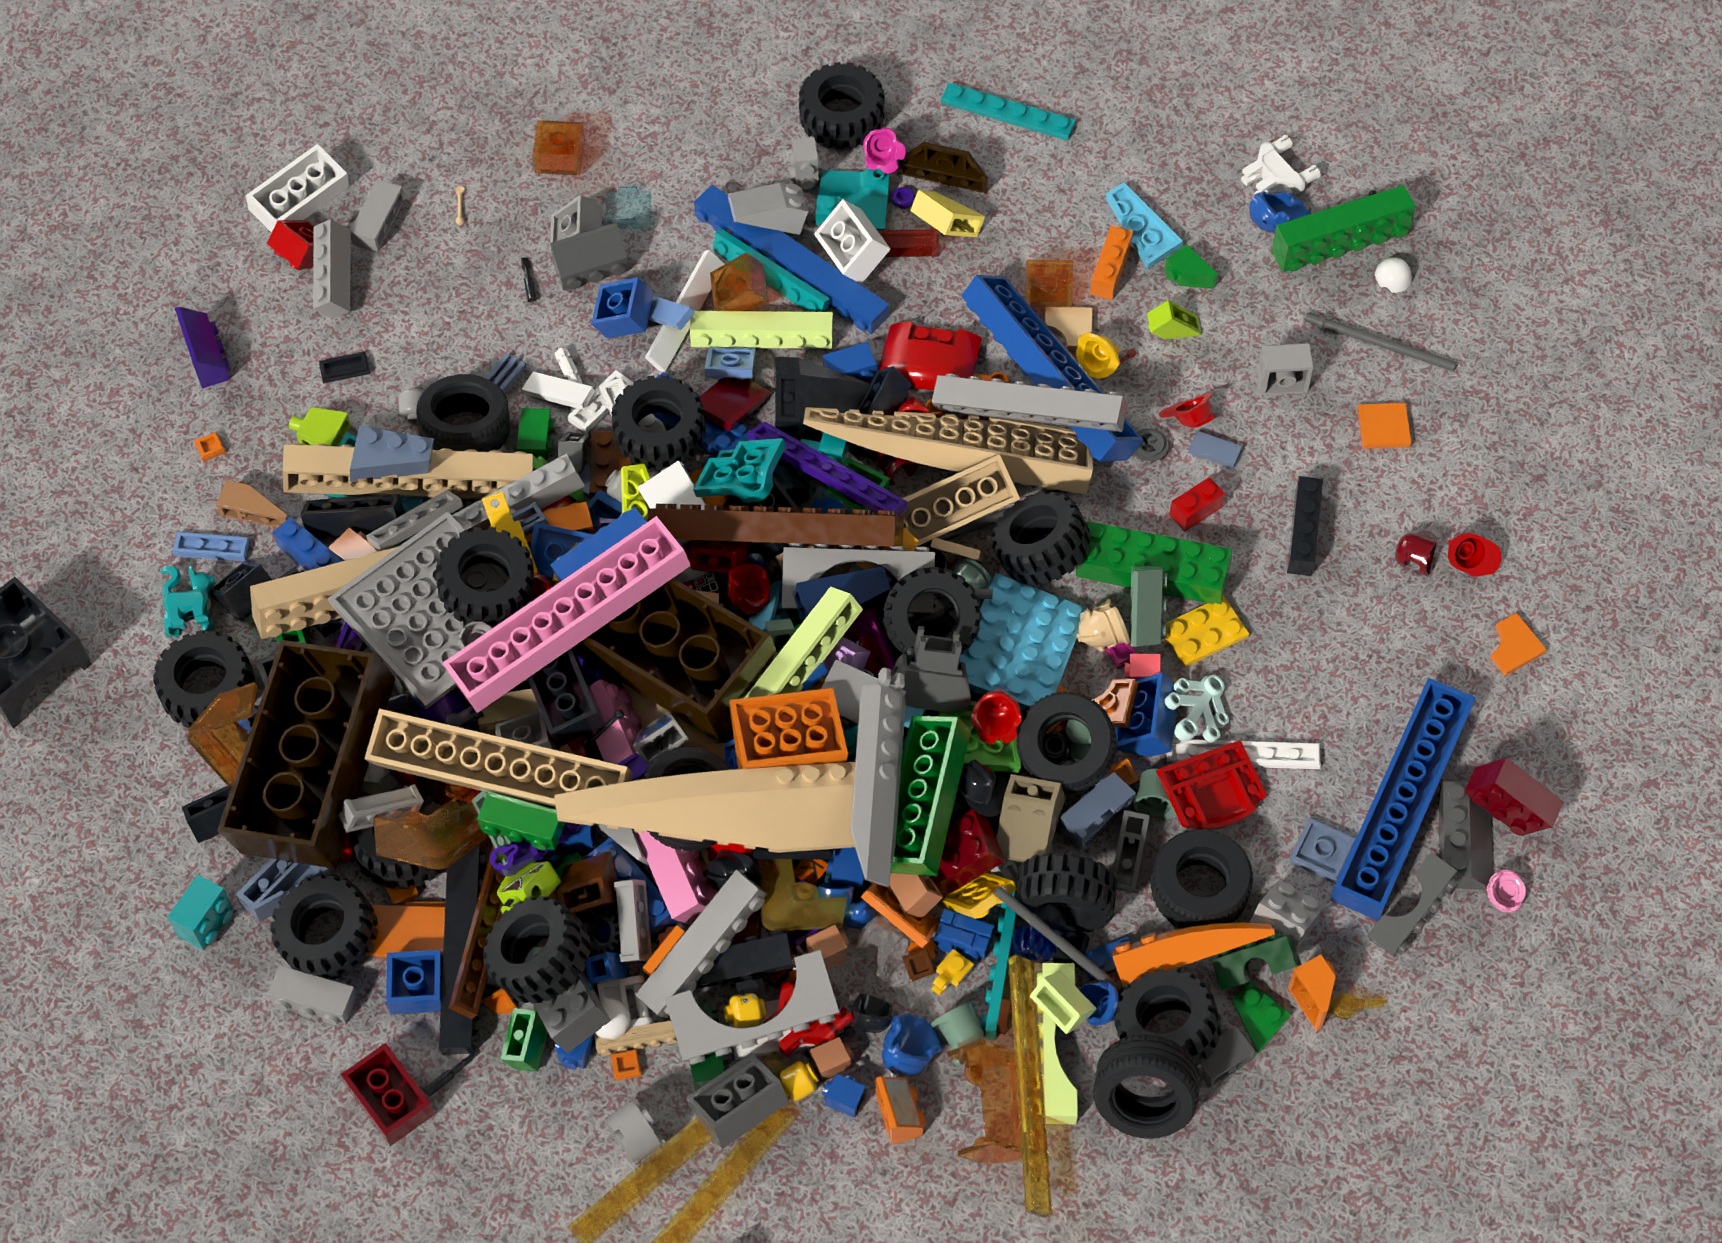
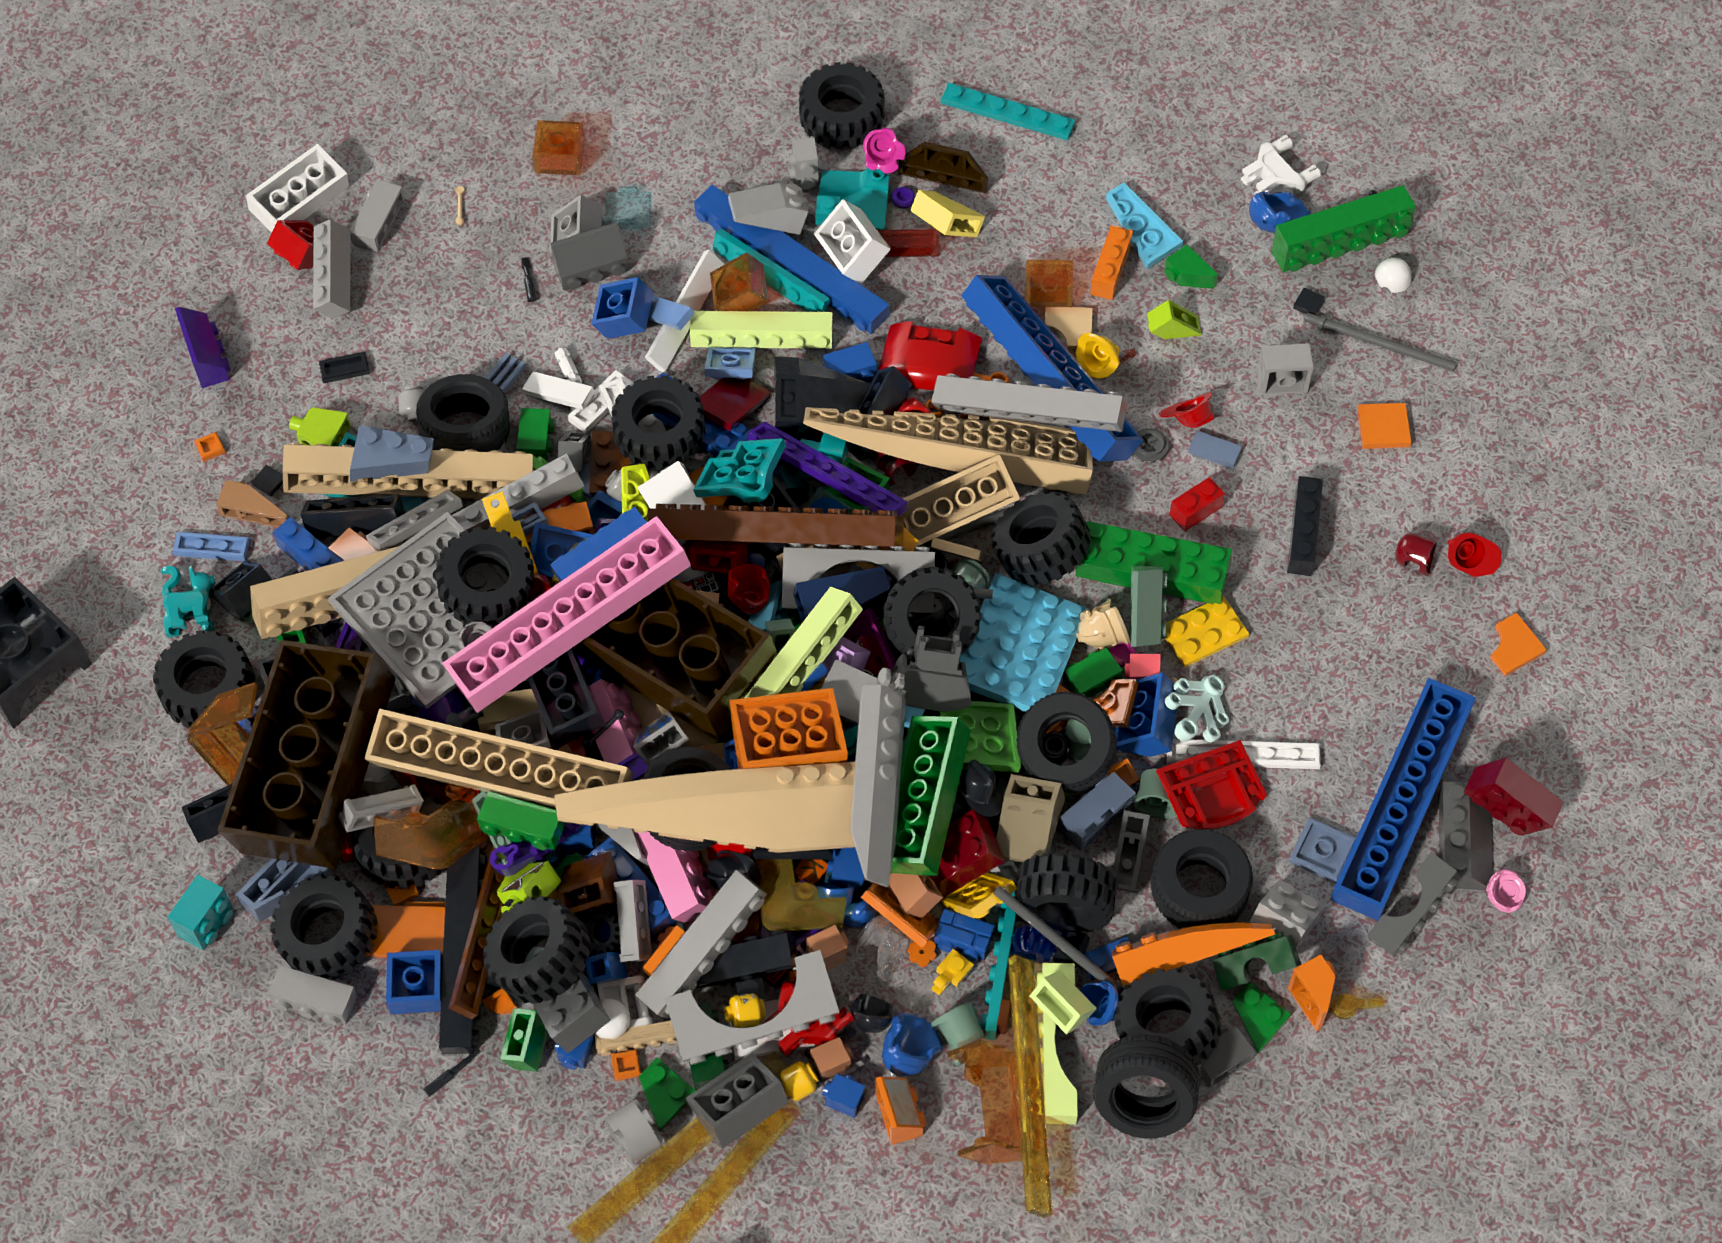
(268, 480): none -> black tile
(387, 1094): dark red brick -> none
(664, 1092): none -> green wing
(918, 964): reddish brown tile -> none
(996, 717): red hat -> none
(1092, 673): none -> green brick
(1308, 302): none -> black tile

